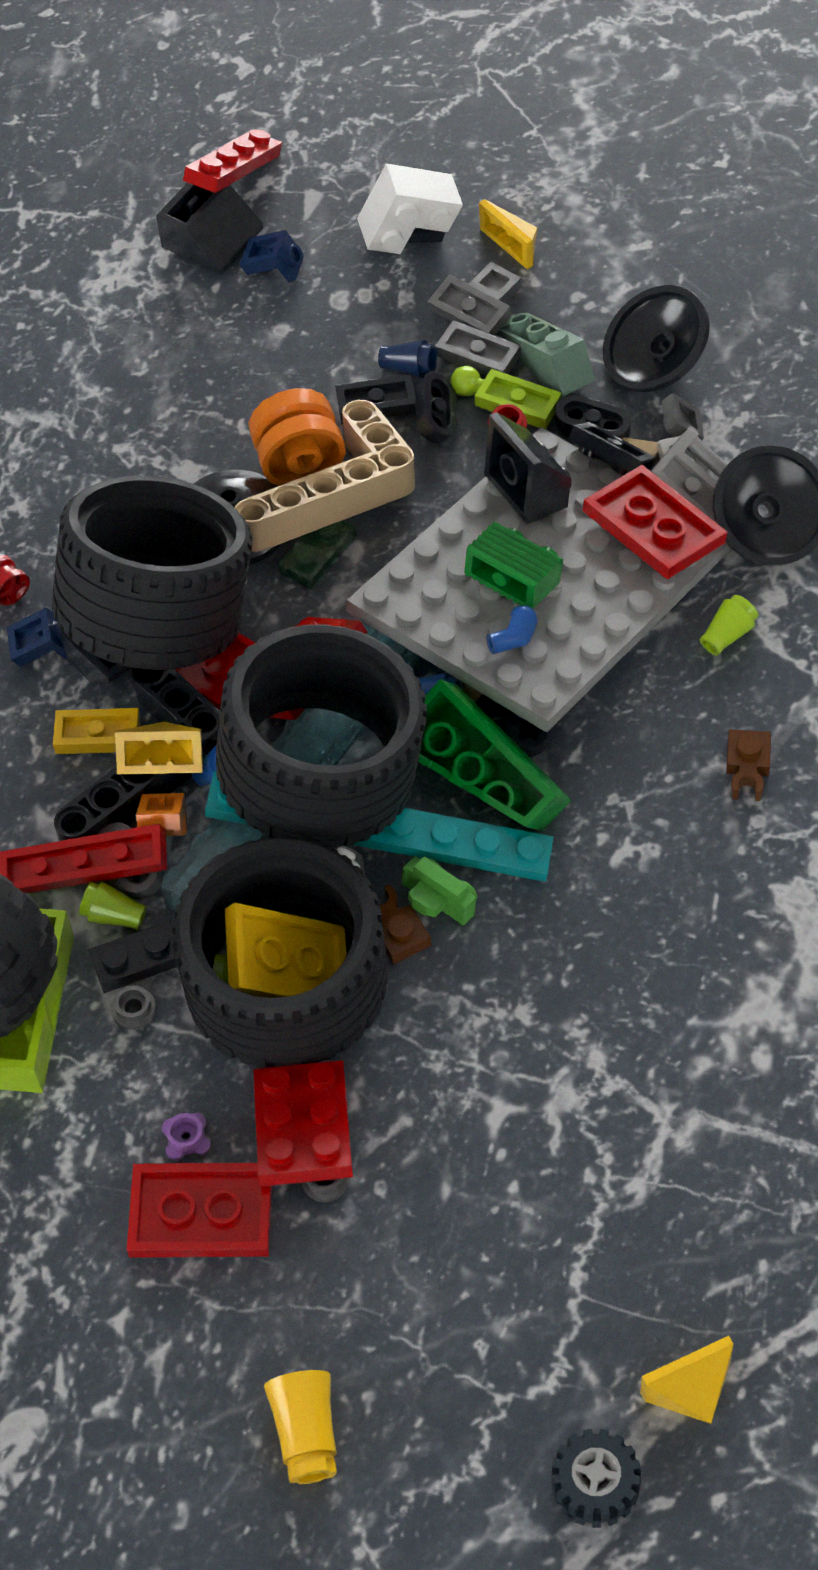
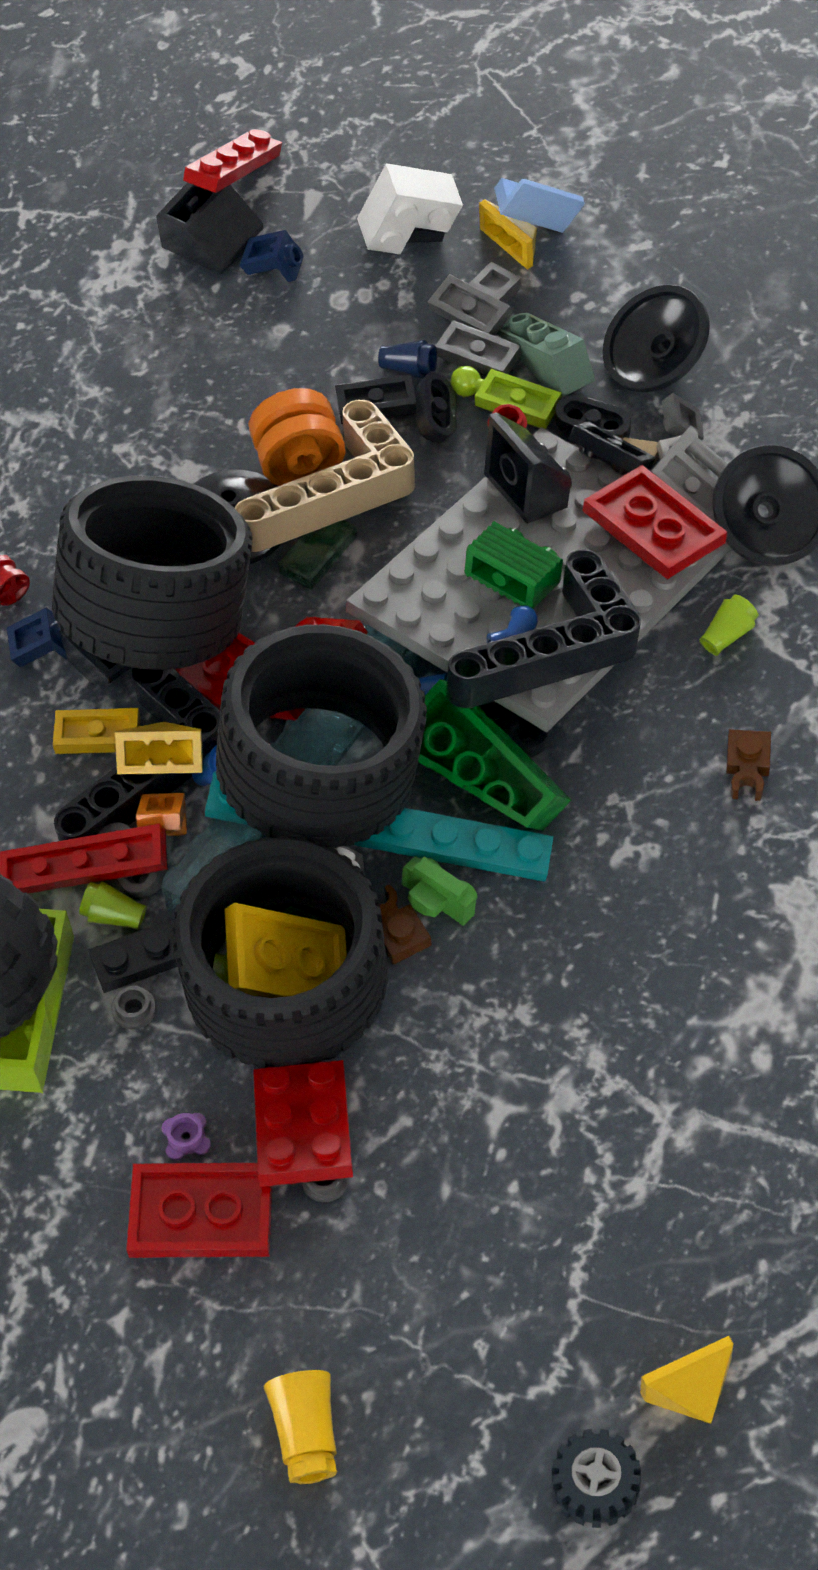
(537, 203): none -> light blue panel
(595, 639): none -> black beam

